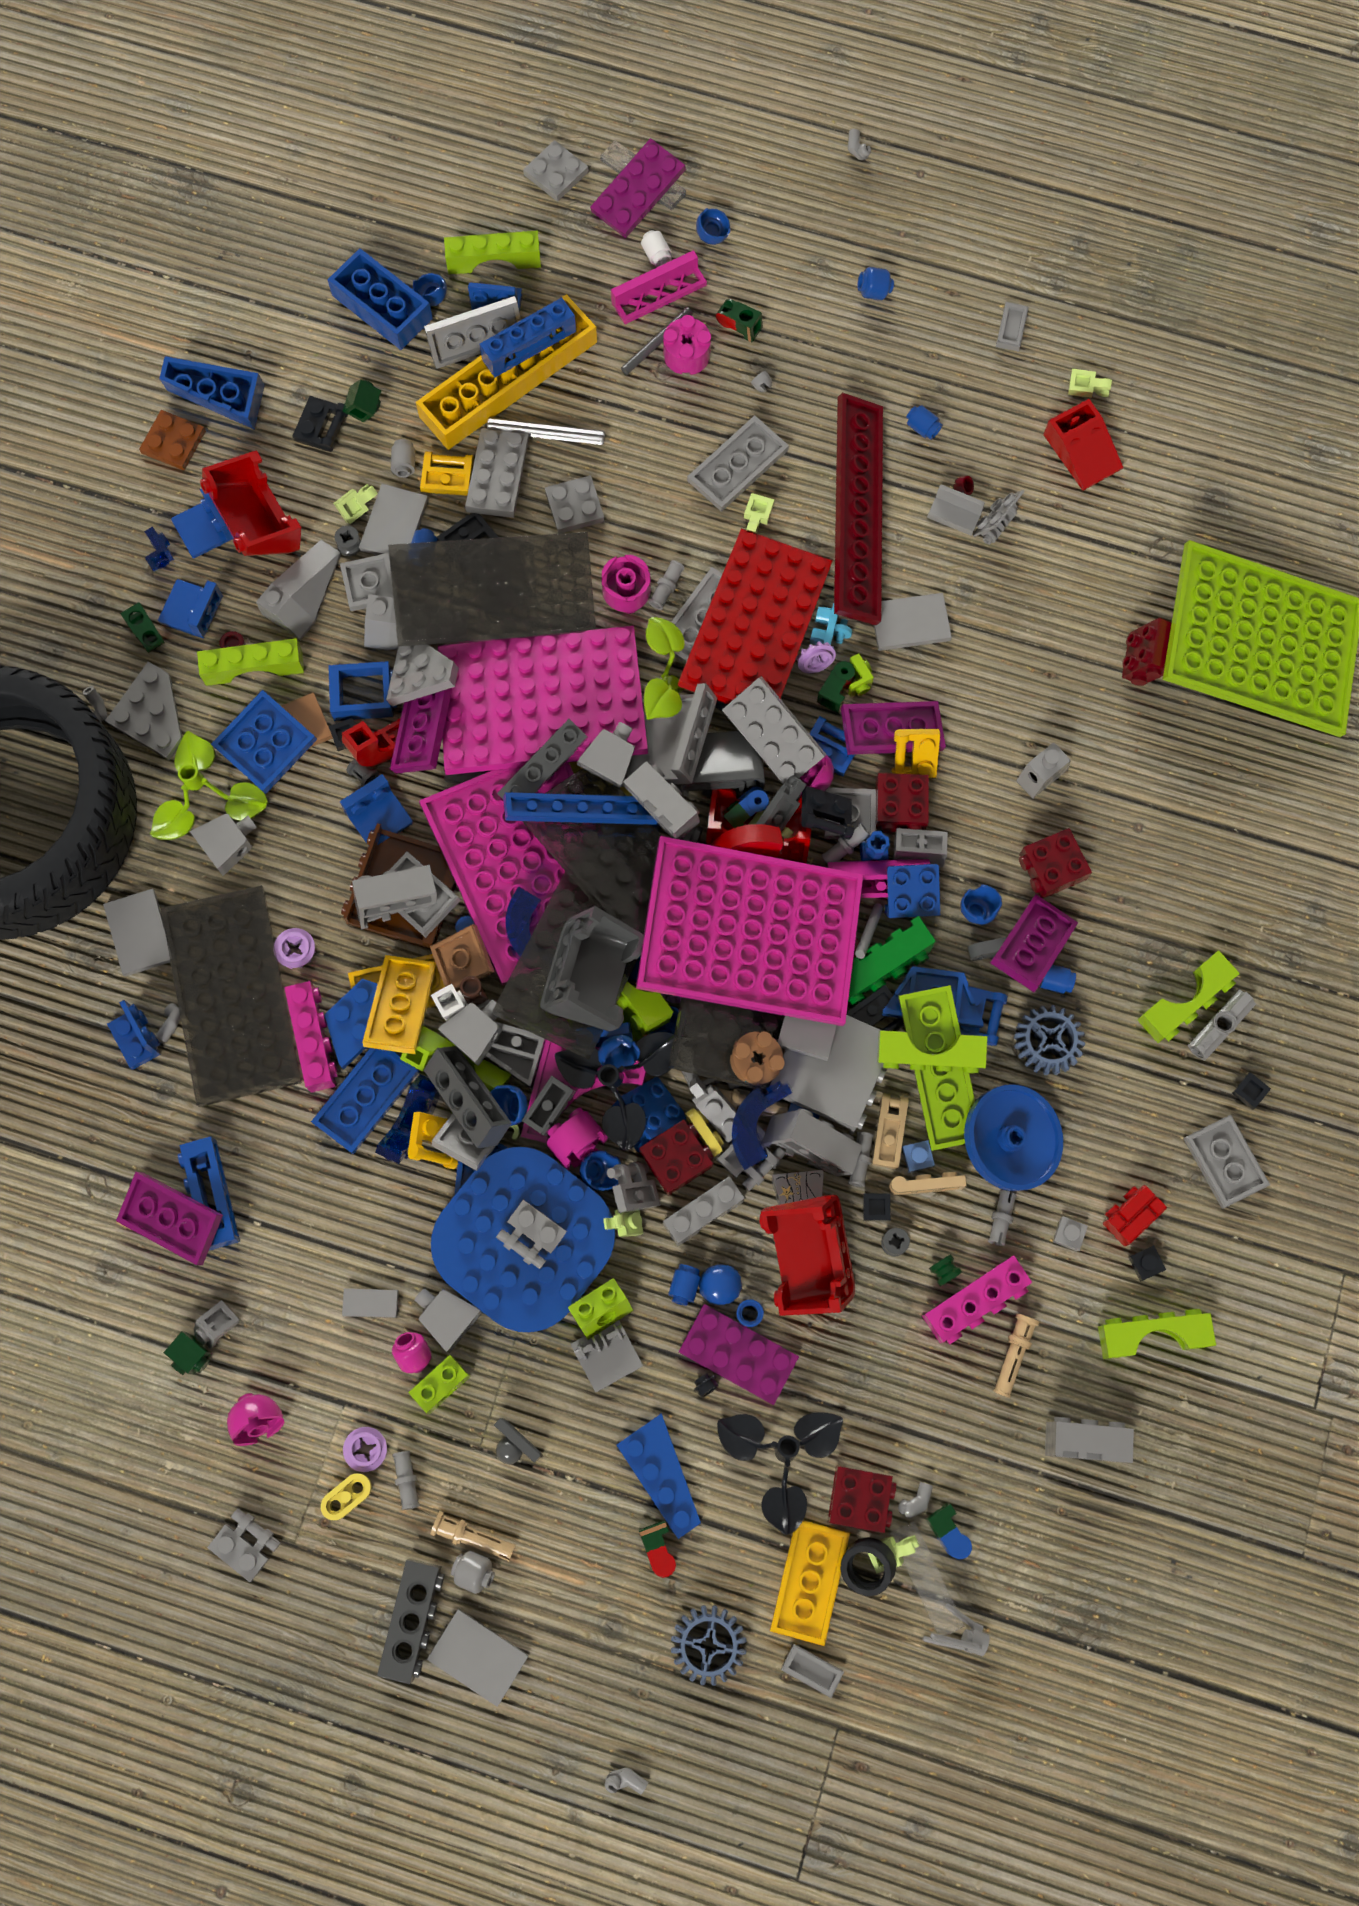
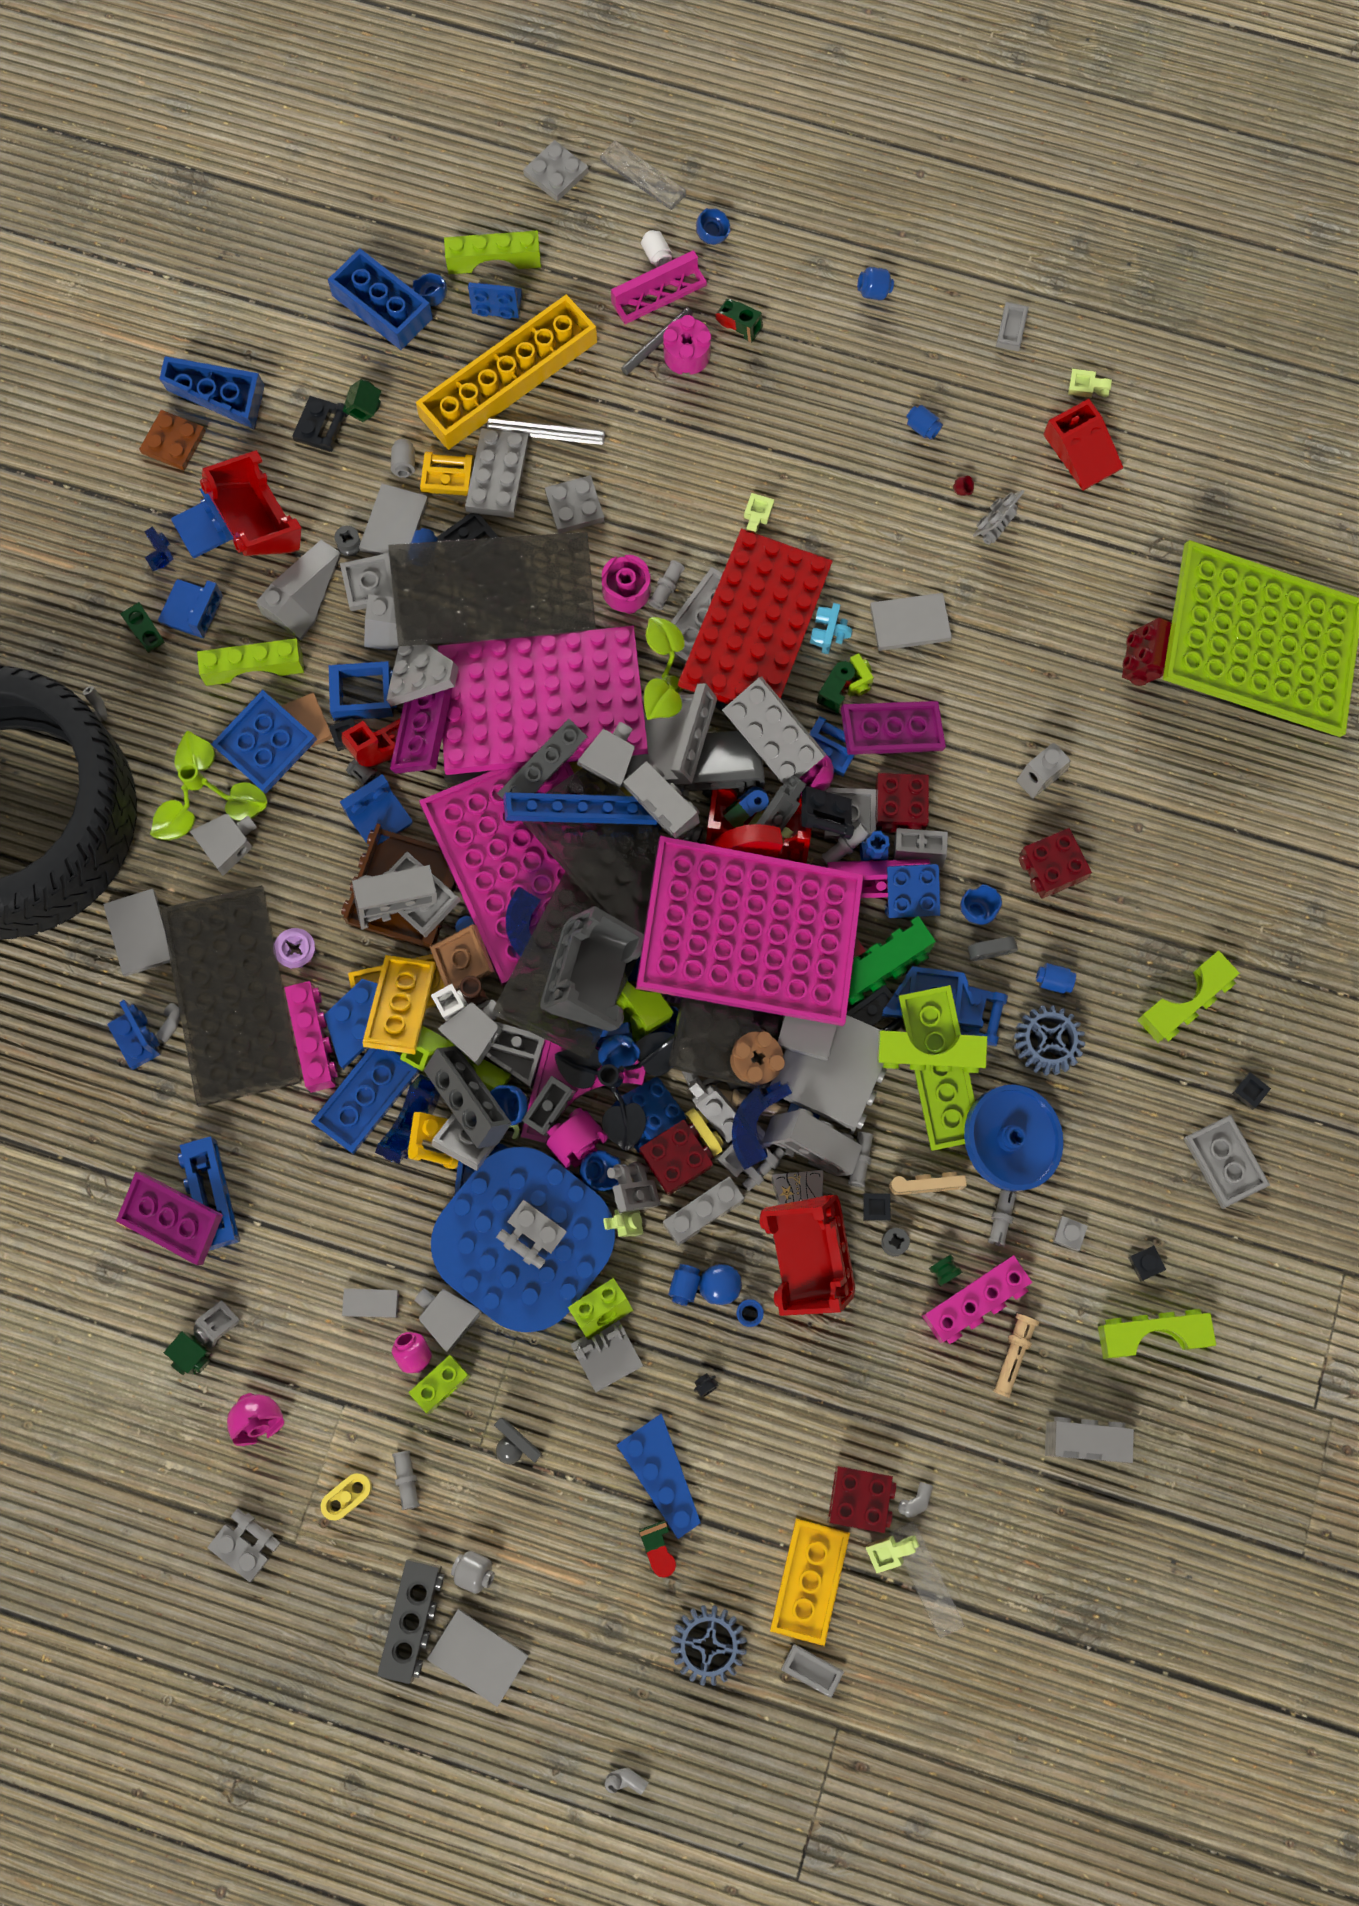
(149, 712): light grey plate -> none
(231, 639): dark red tile -> none
(353, 505): yellowish green plate -> none
(353, 1444): lavender gear -> none
(460, 335): light grey plate -> none
(461, 1533): tan pin -> none
(528, 337): blue brick -> none
(638, 188): magenta plate -> none
(737, 463): light grey plate -> none
(738, 1354): magenta plate -> none
(761, 381): light grey hinge -> none
(810, 663): lavender gear -> none
(817, 1433): black plant -> none
(855, 1581): black tyre -> none
(858, 510): dark red plate -> none
(860, 151): light grey arm -> none
(869, 931): light grey bar -> none
(890, 1132): tan plate -> none
(918, 1156): medium blue plate -> none
(924, 751): yellow plate -> none
(951, 1539): leg -> none
(956, 510): light grey panel -> none
(972, 1640): light grey plant -> none
(1034, 943): magenta plate -> none
(1134, 1214): red brick -> none
(1211, 1035): light grey piece -> none

